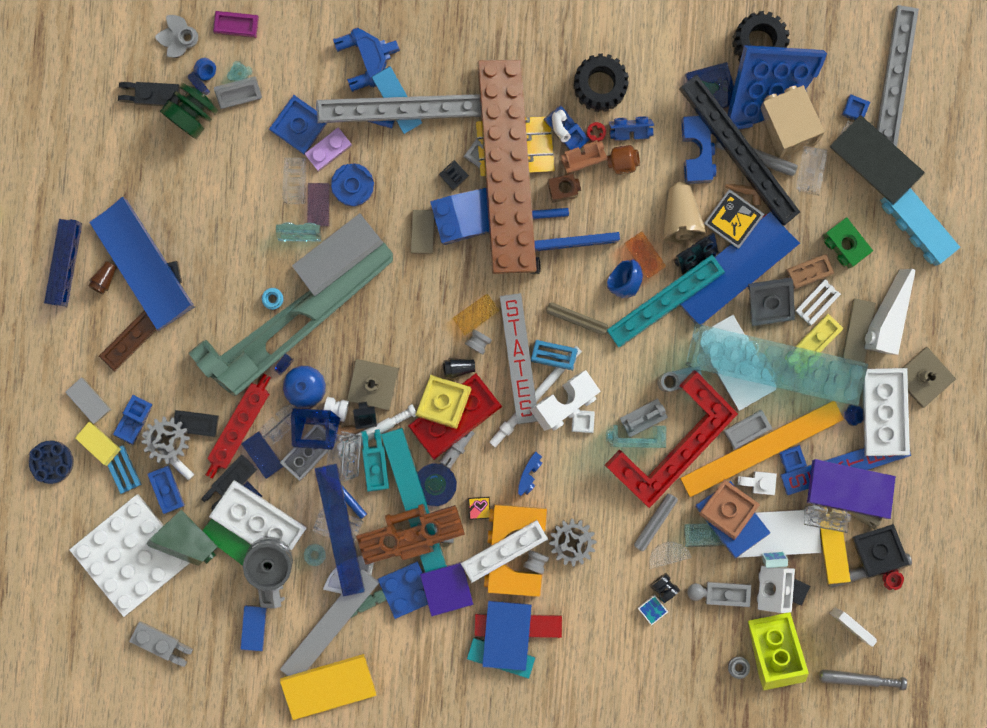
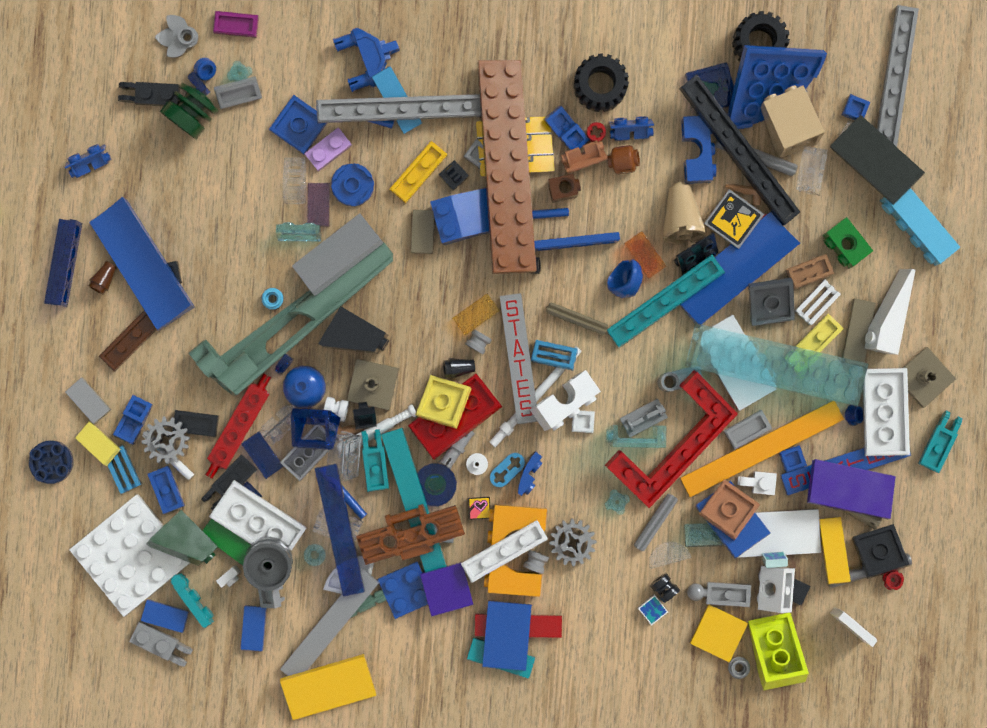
(95, 156): none -> blue hinge
(165, 616): none -> blue tile
(191, 599): none -> teal hinge
(229, 577): none -> white plate
(353, 334): none -> black slope
(418, 172): none -> yellow tile
(481, 459): none -> white tile
(503, 466): none -> dark azure beam
(558, 128): white arm -> none
(619, 508): none -> clear light blue plate
(718, 633): none -> yellow tile
(820, 517): clear hinge -> none
(848, 678): flat silver piece -> none
(940, 443): none -> teal hinge

